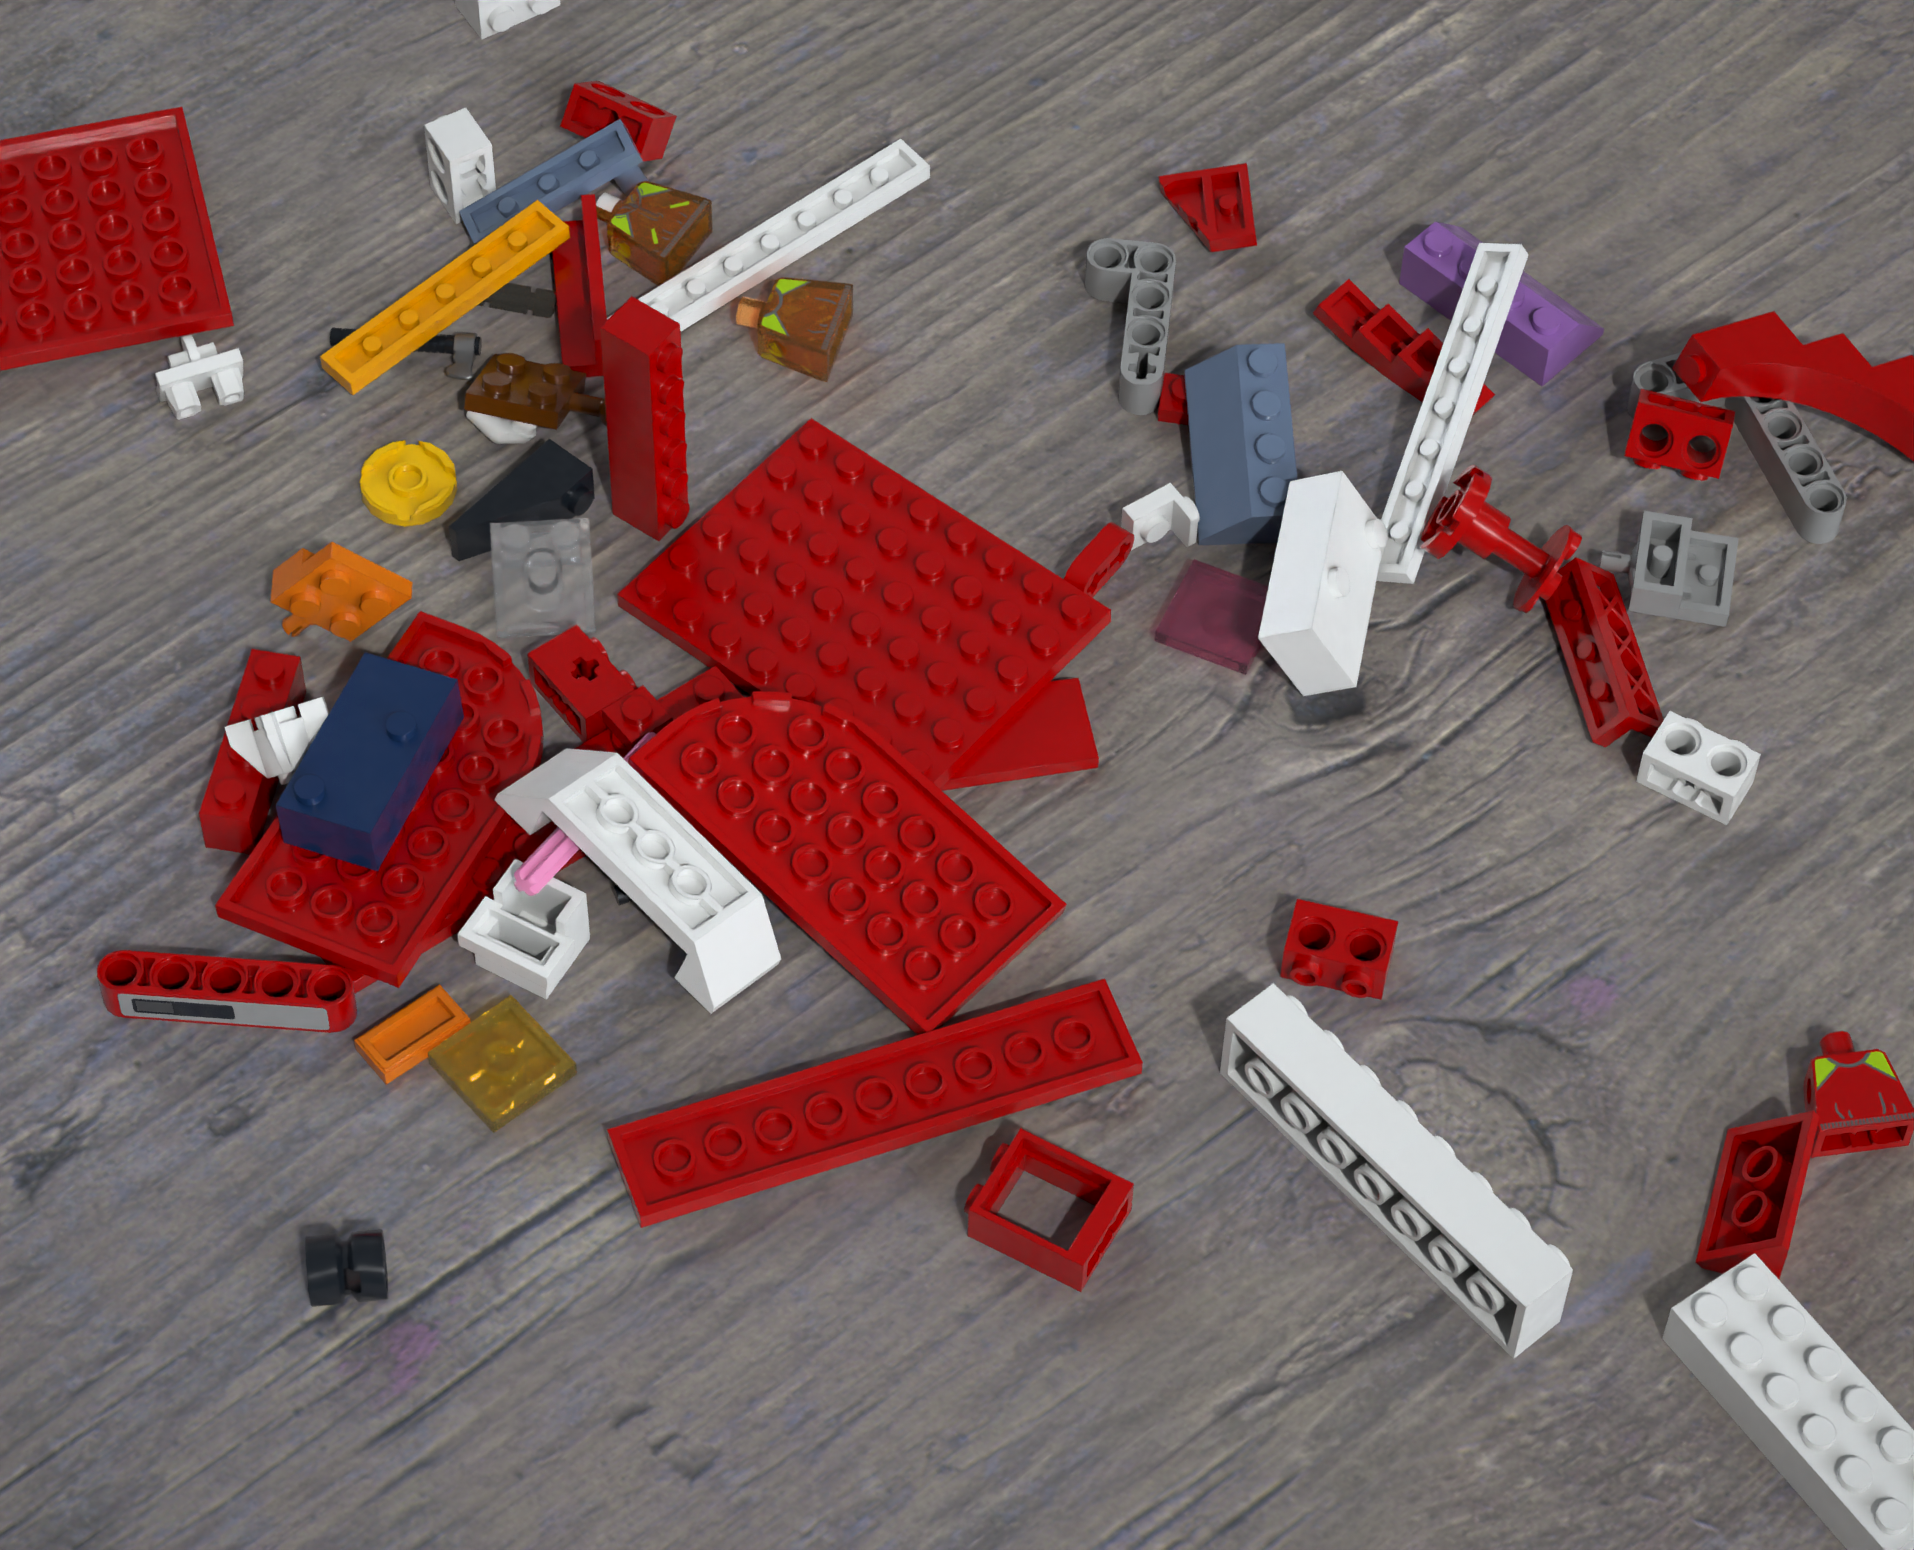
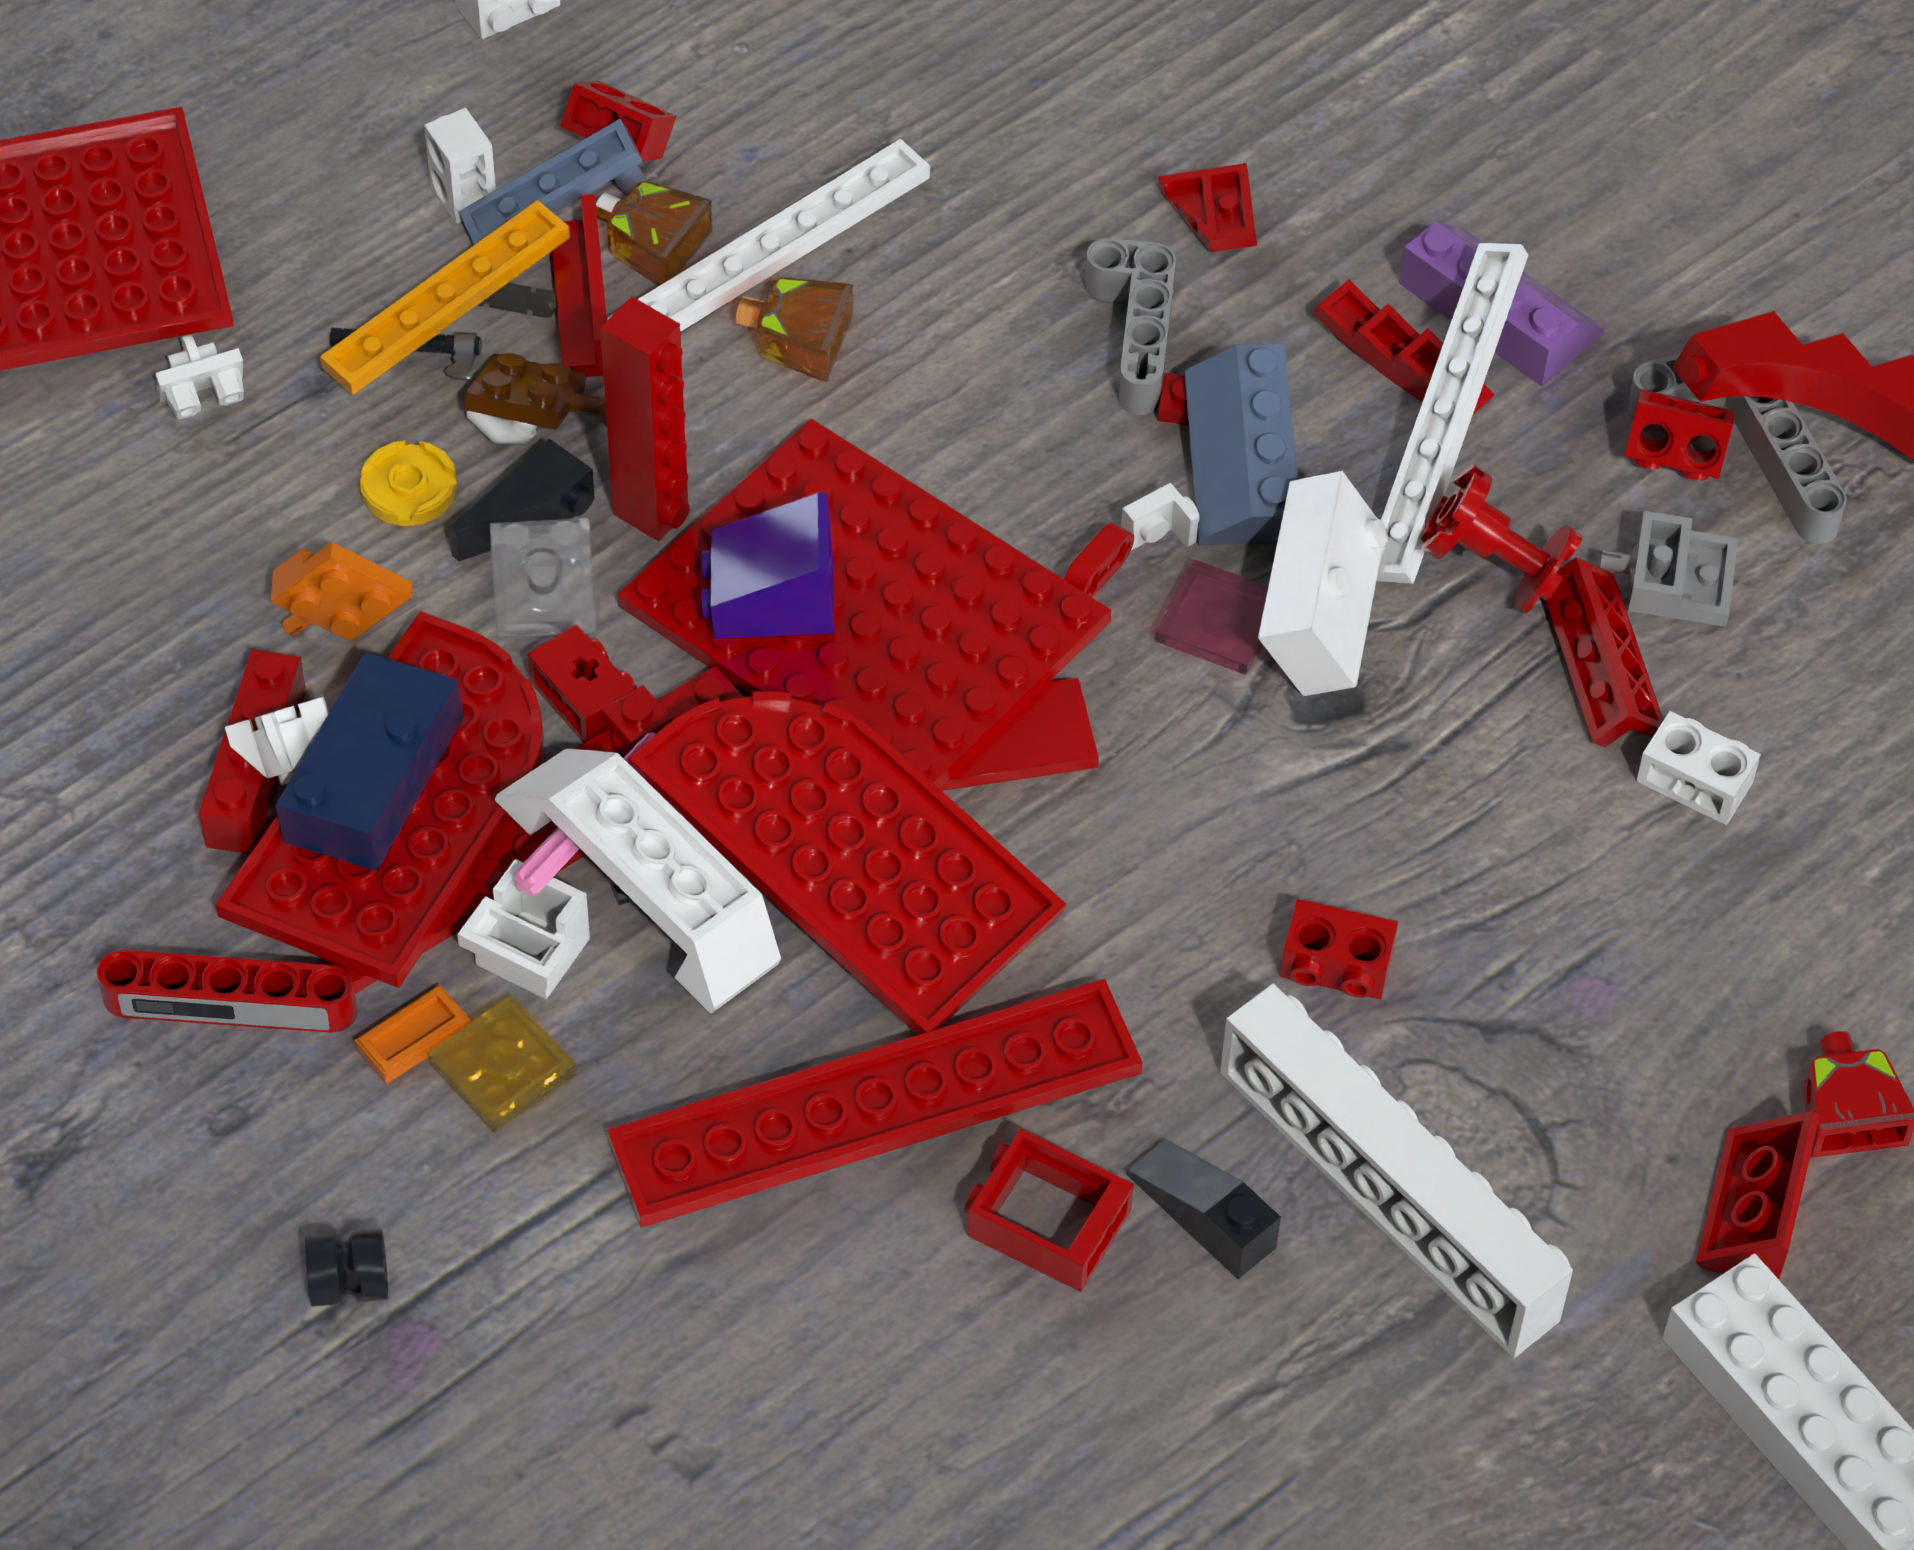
(772, 573): none -> dark purple slope
(1209, 1205): none -> black slope

